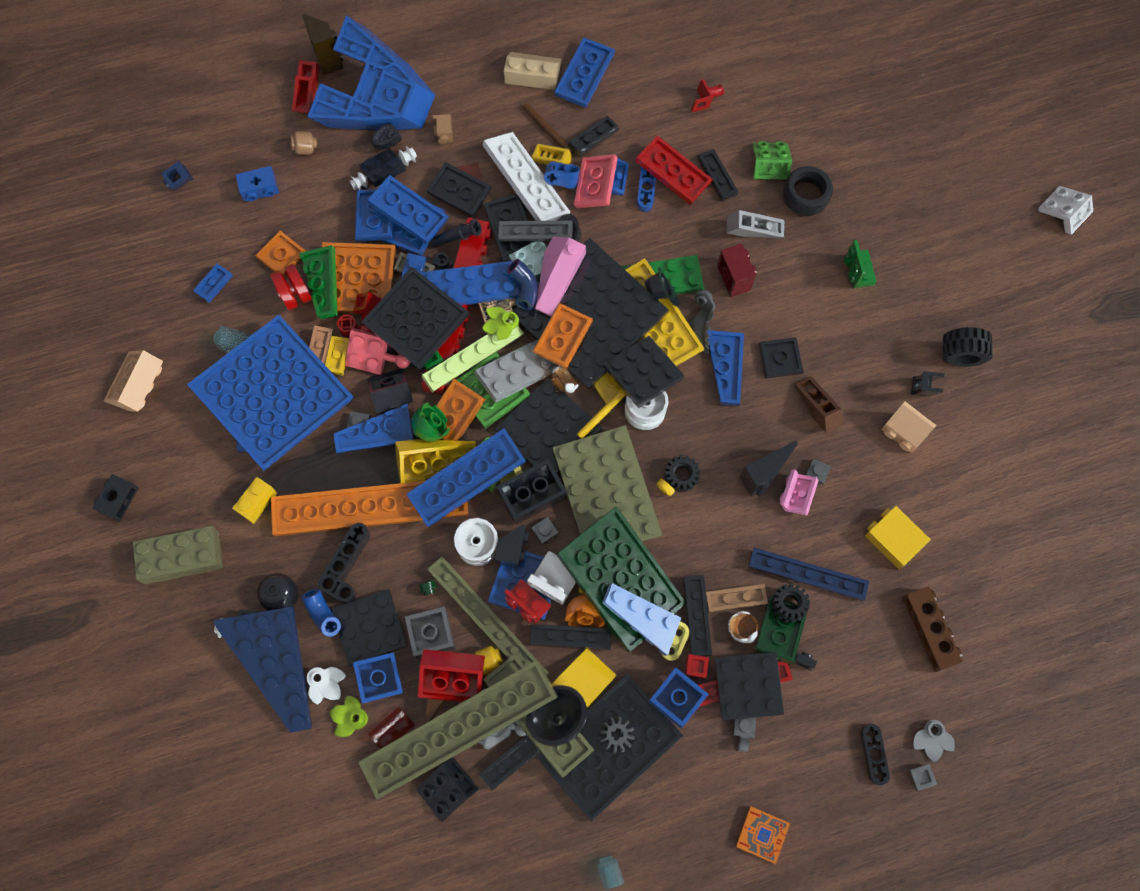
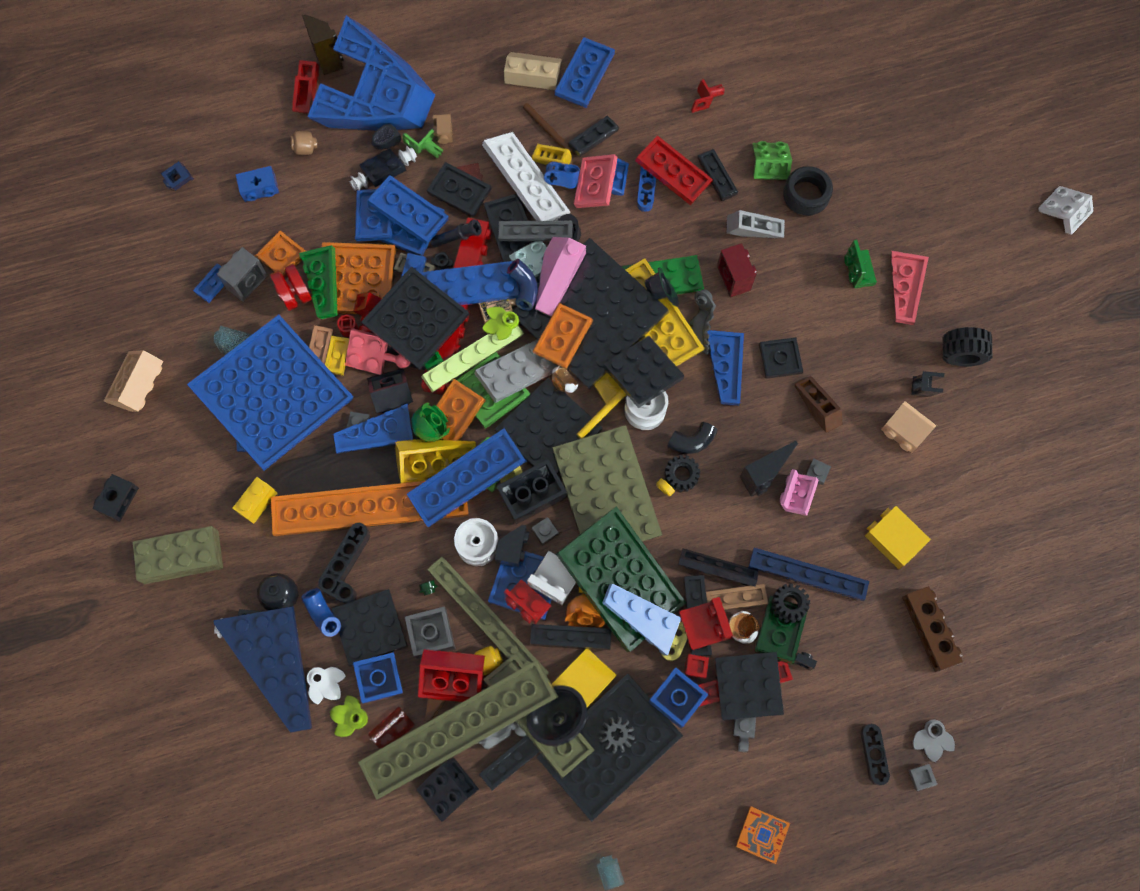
(242, 274): none -> flat silver brick
(425, 143): none -> bright green bracket
(693, 443): none -> black cylinder
(706, 624): none -> red bracket
(719, 567): none -> black plate
(908, 280): none -> coral wing

